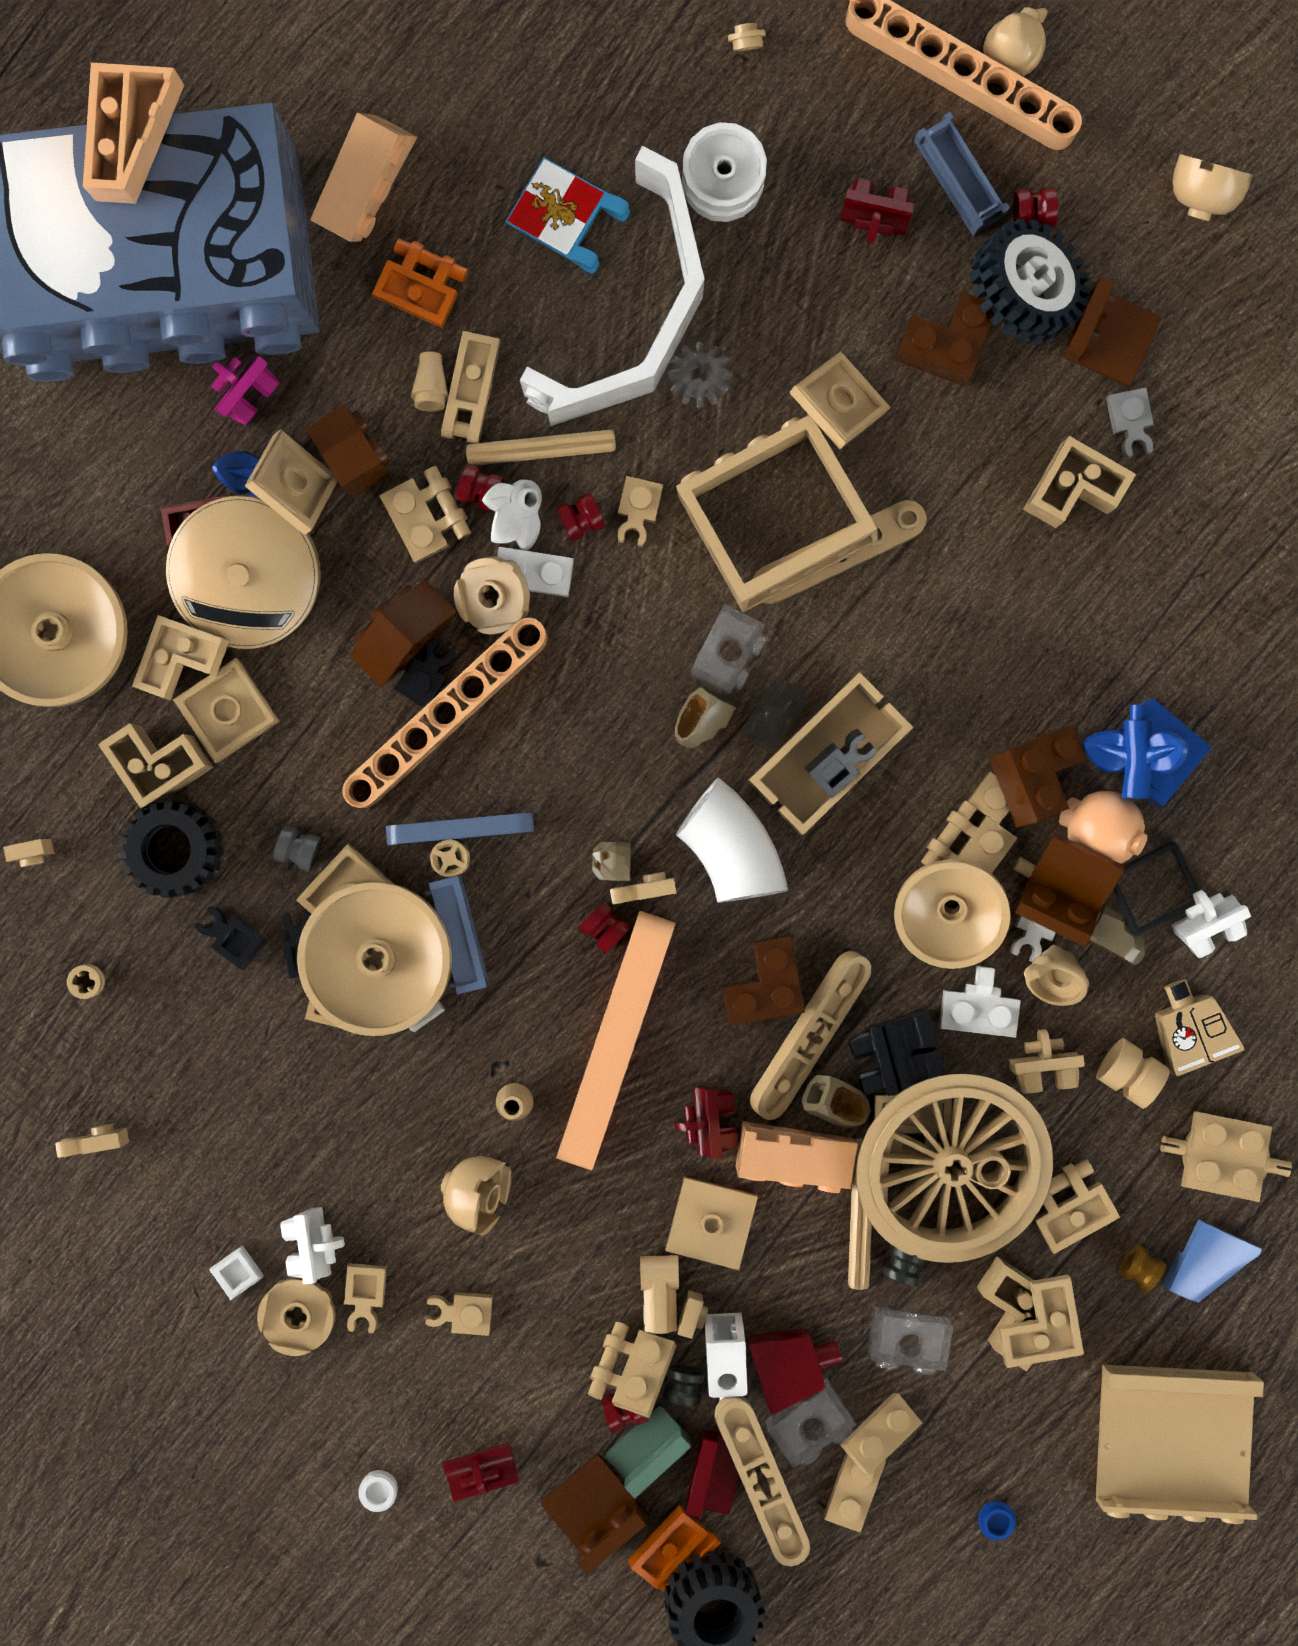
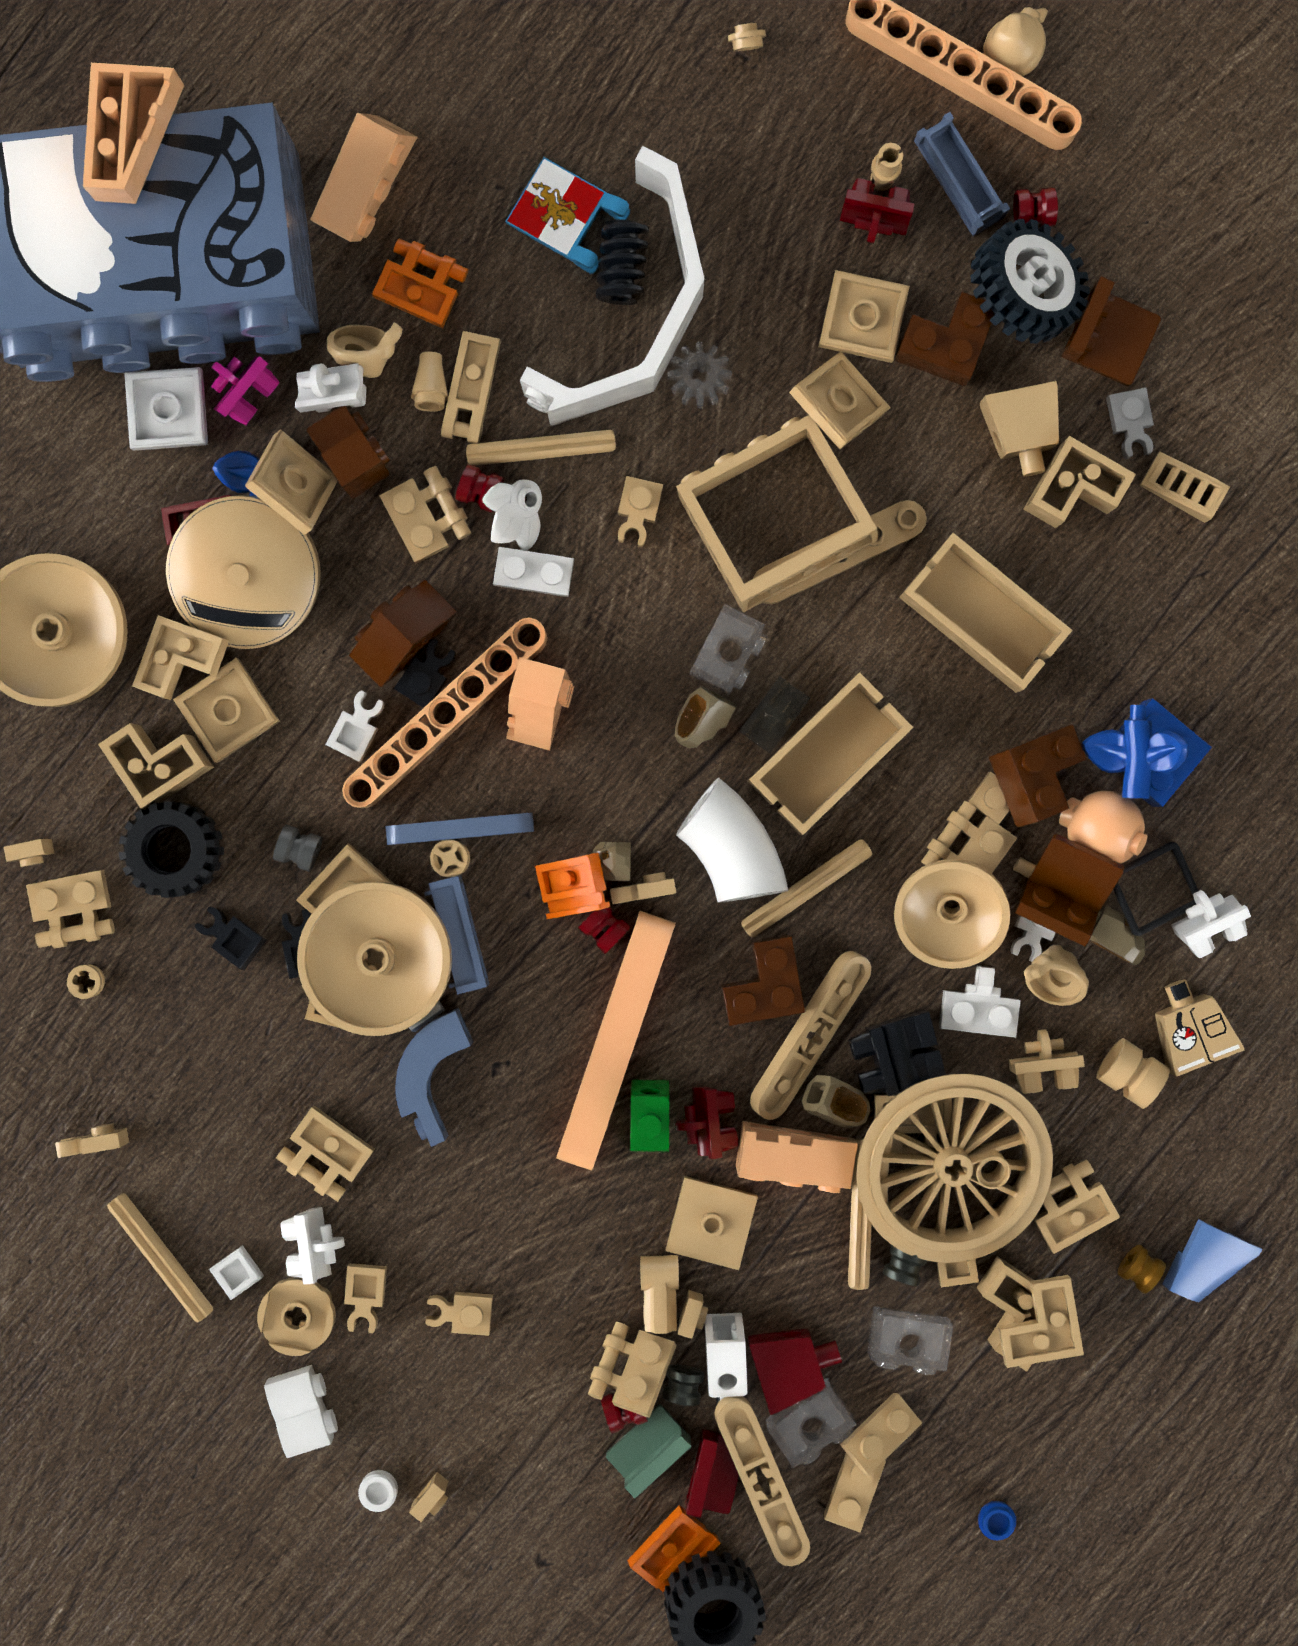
(70, 896): none -> tan plate
(160, 1257): none -> tan axle
(166, 408): none -> white plate
(300, 1411): none -> white brick
(330, 388): none -> white hips
(332, 1145): none -> tan plate
(354, 733): none -> white plate
(363, 345): none -> tan hat
(413, 1077): none -> sand blue arch
(430, 1498): none -> tan plate
(474, 1193): tan cylinder -> none
(481, 1472): dark red hips -> none
(512, 590): tan plate -> none
(518, 1093): tan cone -> none
(536, 702): none -> light nougat wedge
(572, 885): none -> orange plate
(581, 517): dark red wheel -> none
(595, 1512): reddish brown bracket -> none
(620, 261): none -> black piece
(649, 1116): none -> green torso
(726, 149): white wheel -> none
(806, 888): none -> tan axle
(835, 766): black plate -> none
(863, 316): none -> tan plate
(886, 166): none -> tan pin
(957, 1273): none -> tan plate
(985, 613): none -> tan piece
(1024, 423): none -> tan torso
(1176, 1443): tan panel -> none
(1204, 481): none -> tan slope
(1208, 187): tan cylinder -> none
(1226, 1156): tan plate -> none

